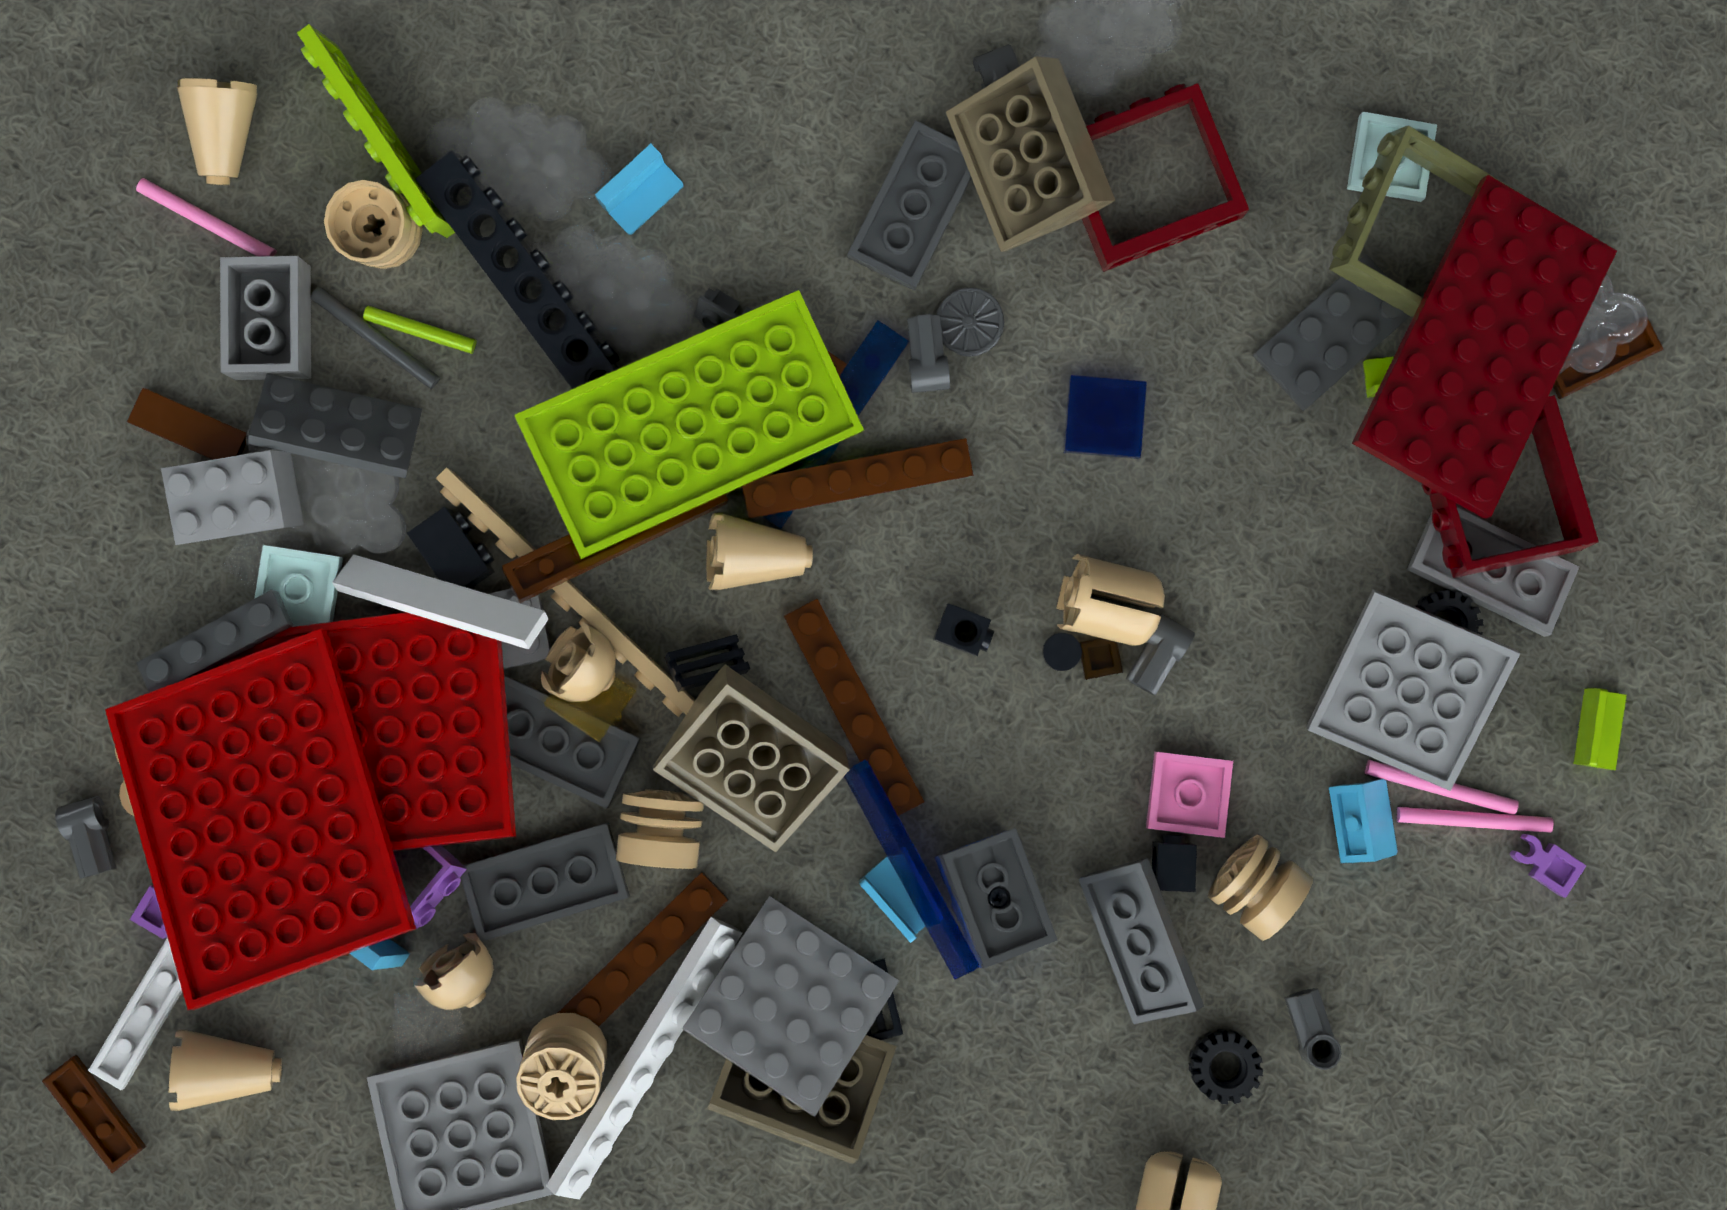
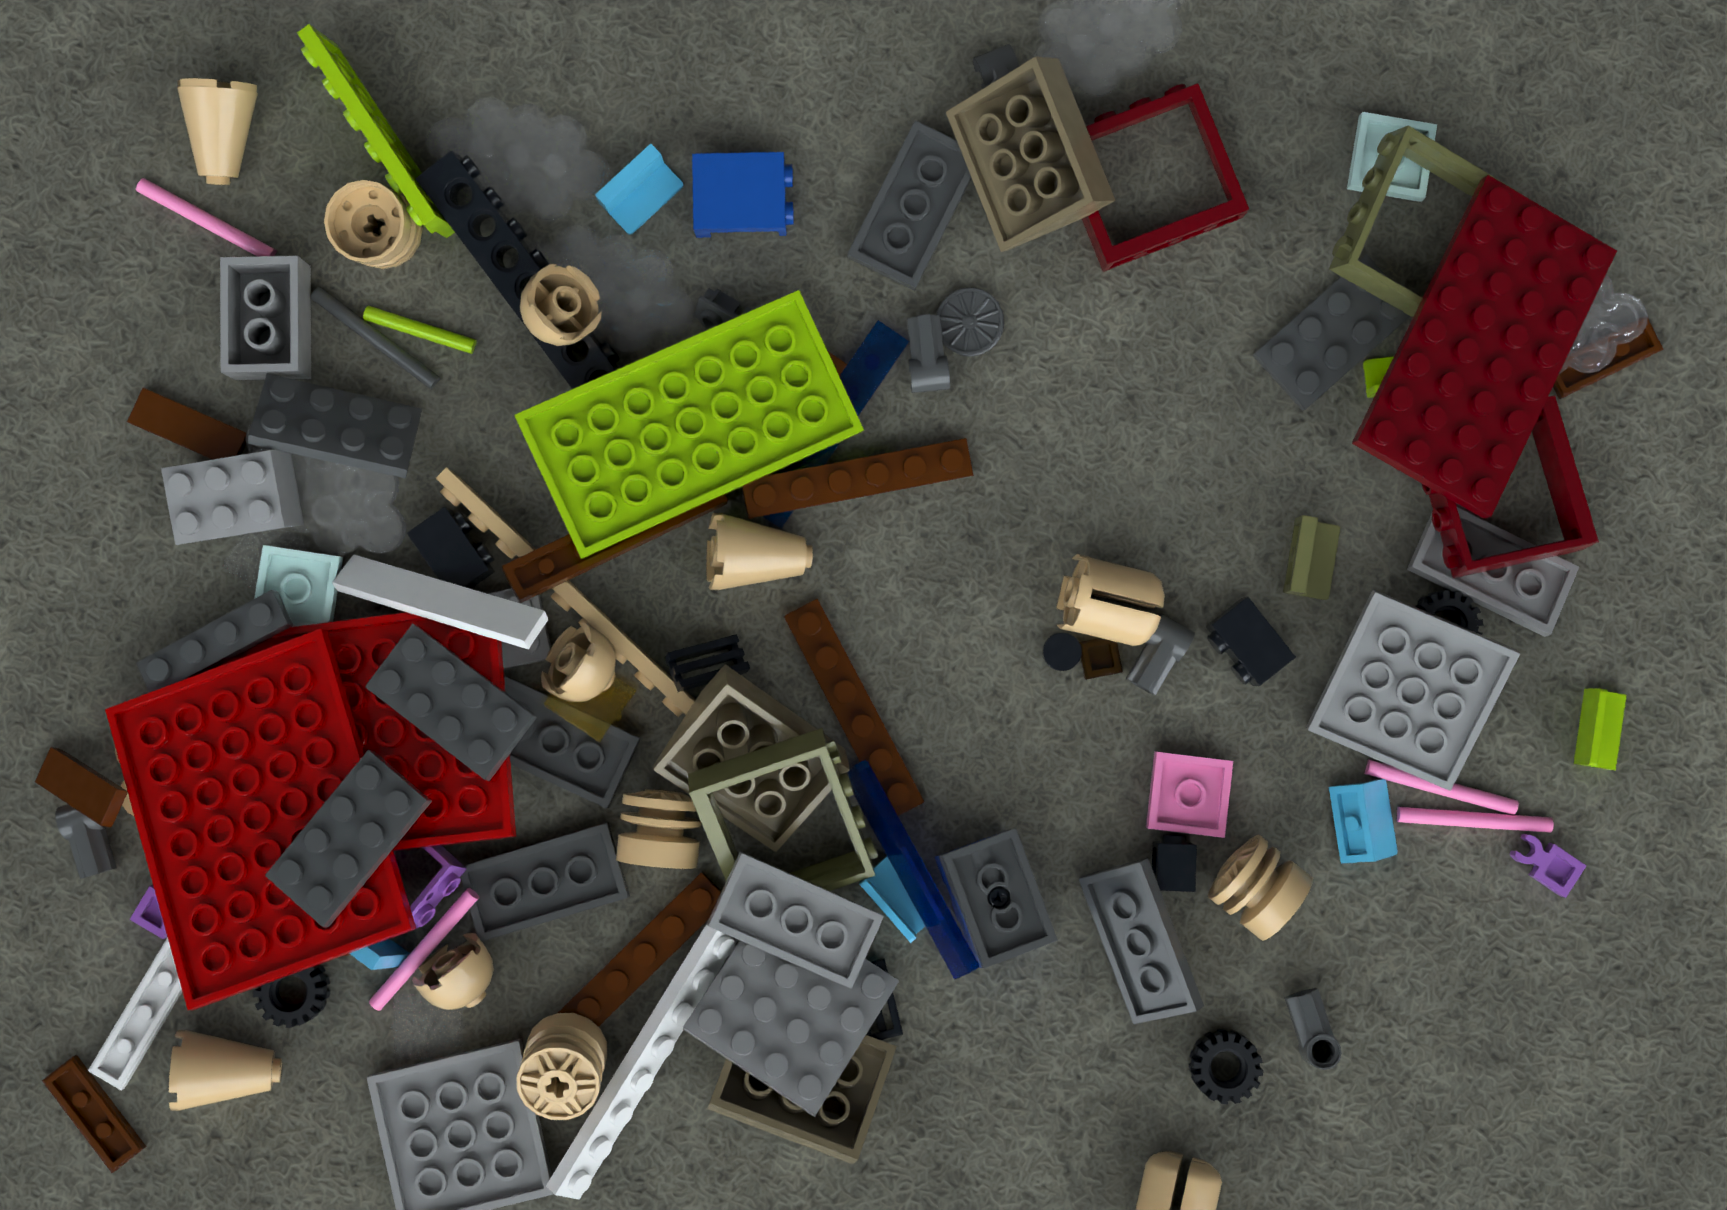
(81, 787): none -> reddish brown tile
(298, 1014): none -> black tyre
(348, 838): none -> dark grey plate
(423, 949): none -> bright pink bar
(451, 702): none -> dark grey plate
(560, 305): none -> tan cylinder
(741, 193): none -> blue panel
(795, 920): none -> light grey plate
(826, 874): none -> olive window
(946, 630): black brick -> none
(1105, 417): clear blue plate -> none
(1249, 643): none -> black brick
(1311, 558): none -> olive panel

